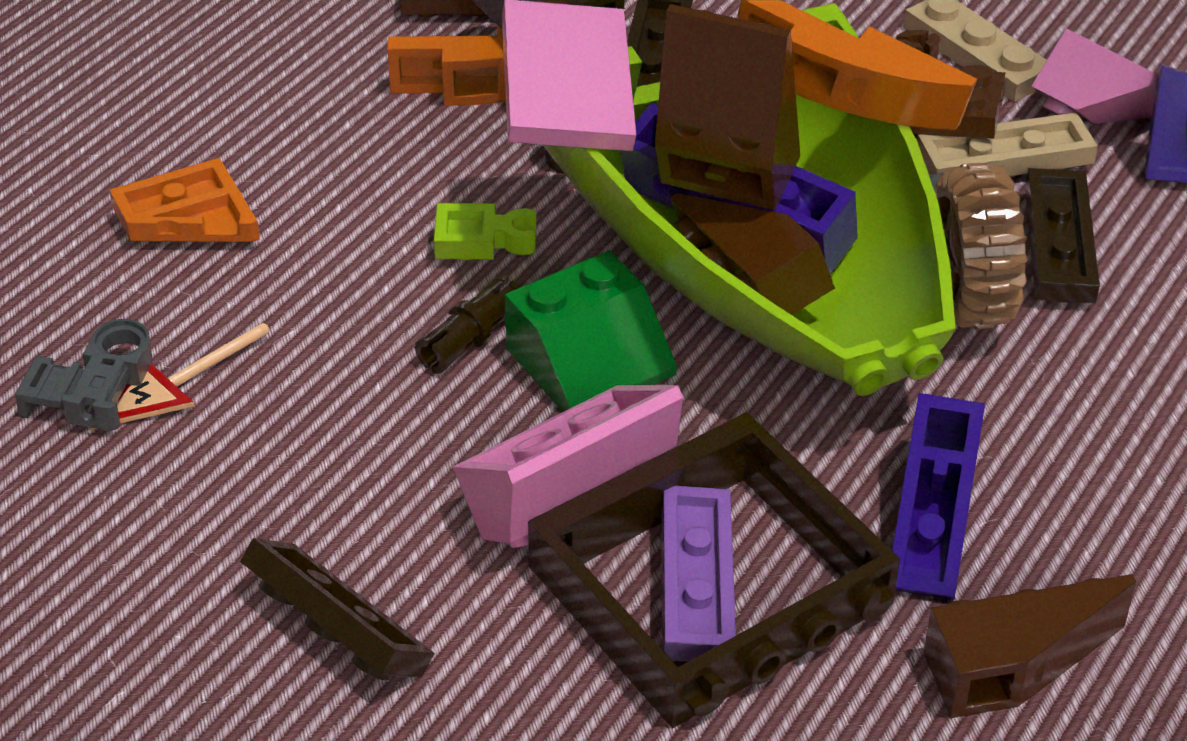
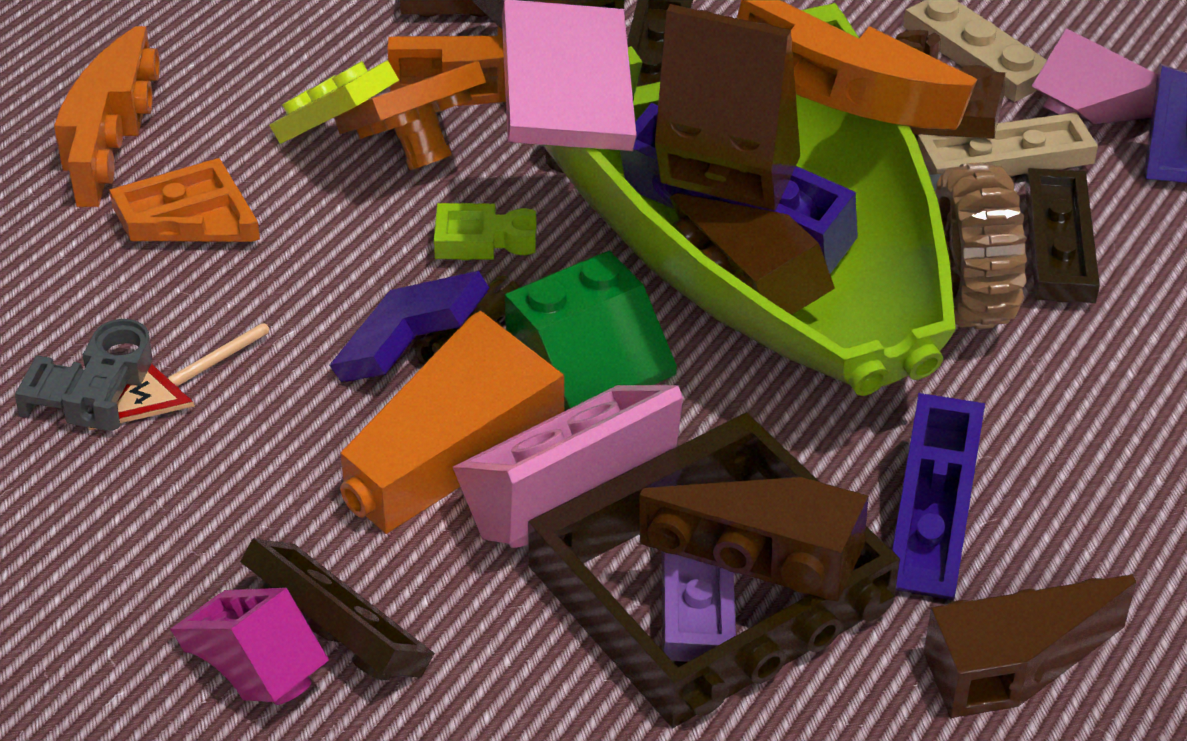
(102, 109): none -> orange slope
(254, 642): none -> dark pink arch
(332, 98): none -> neon yellow plate
(401, 317): none -> dark purple tile
(413, 113): none -> orange plate
(457, 405): none -> orange slope
(767, 529): none -> reddish brown slope

